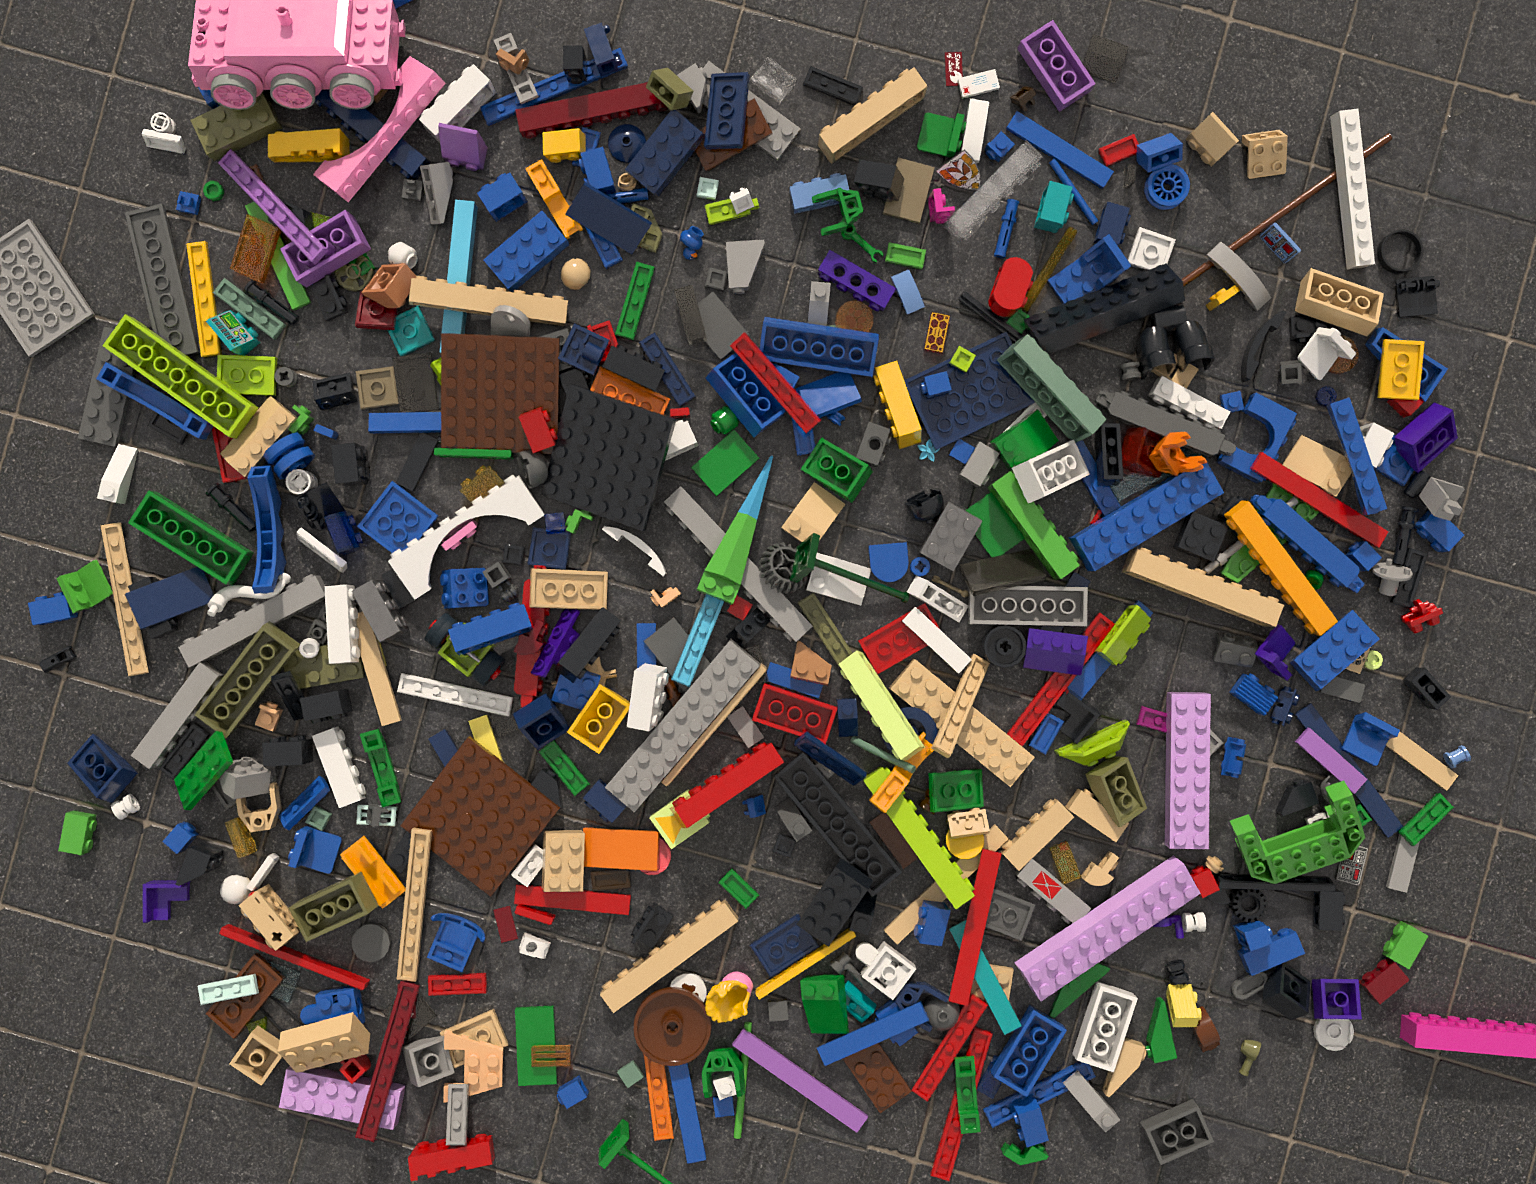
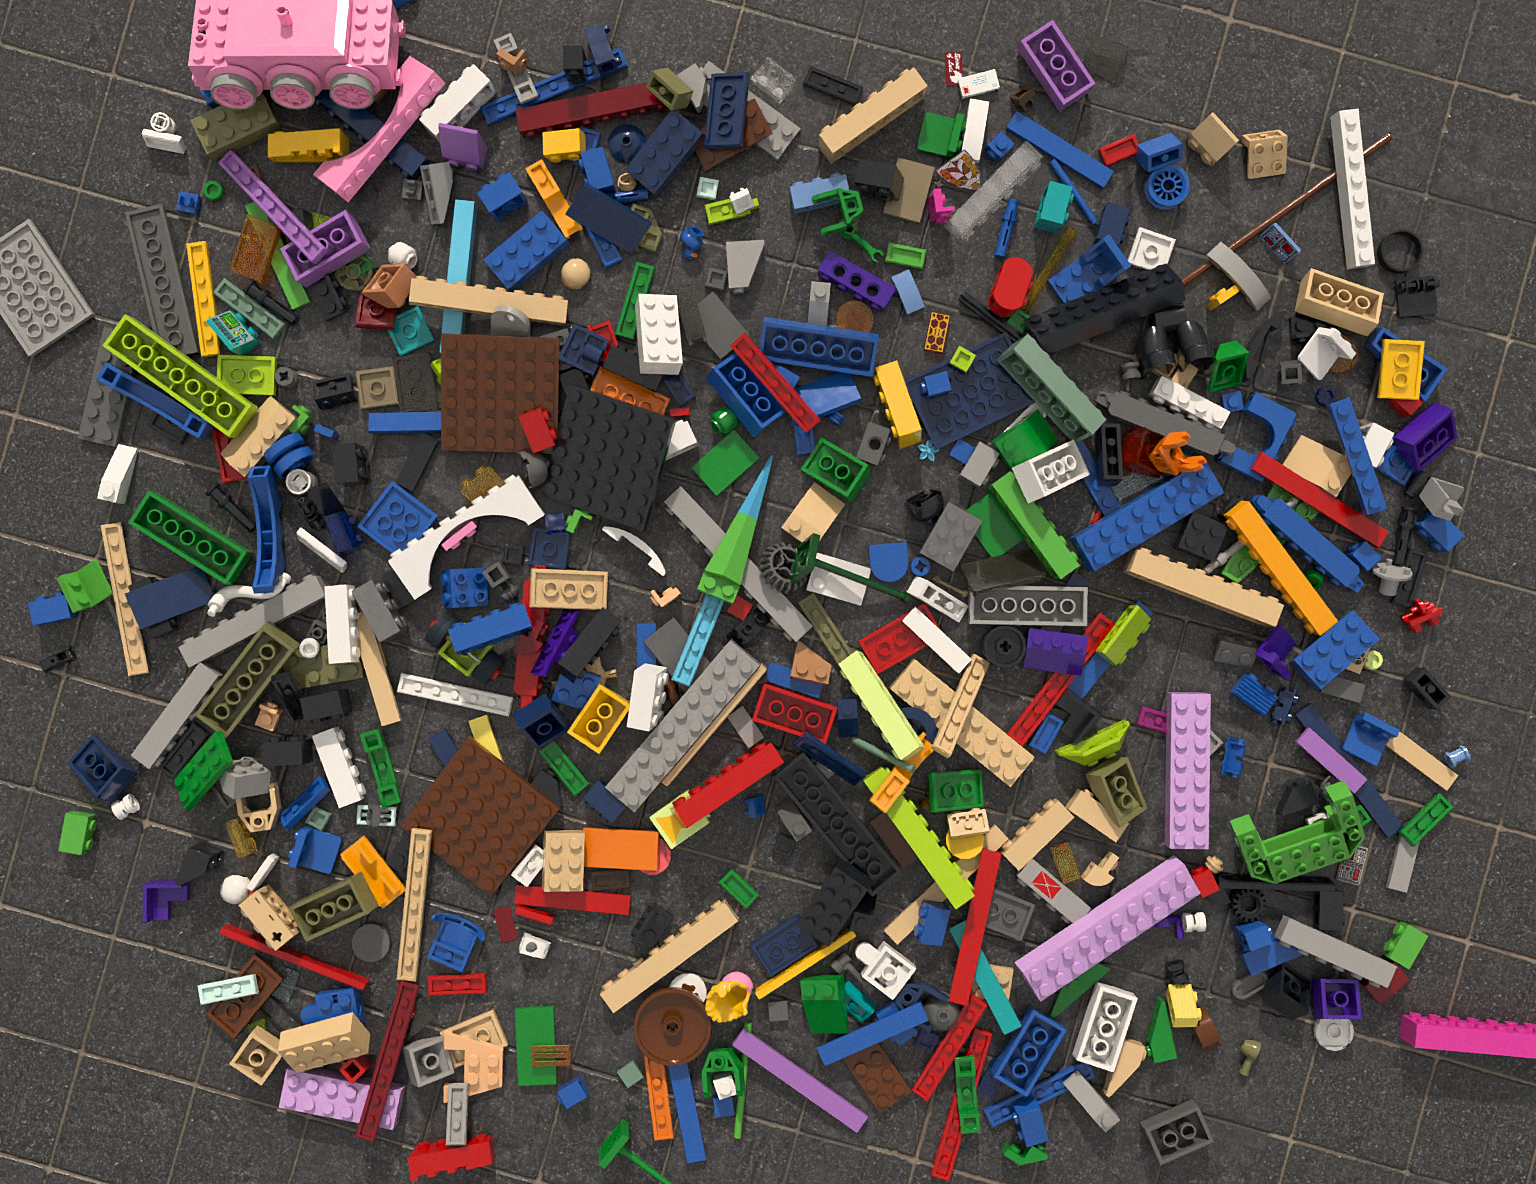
(181, 837): blue brick -> none
(473, 453): green tile -> none
(658, 334): none -> white brick
(926, 1040): none -> clear blue tile
(1228, 366): none -> green slope
(1335, 951): none -> light grey brick

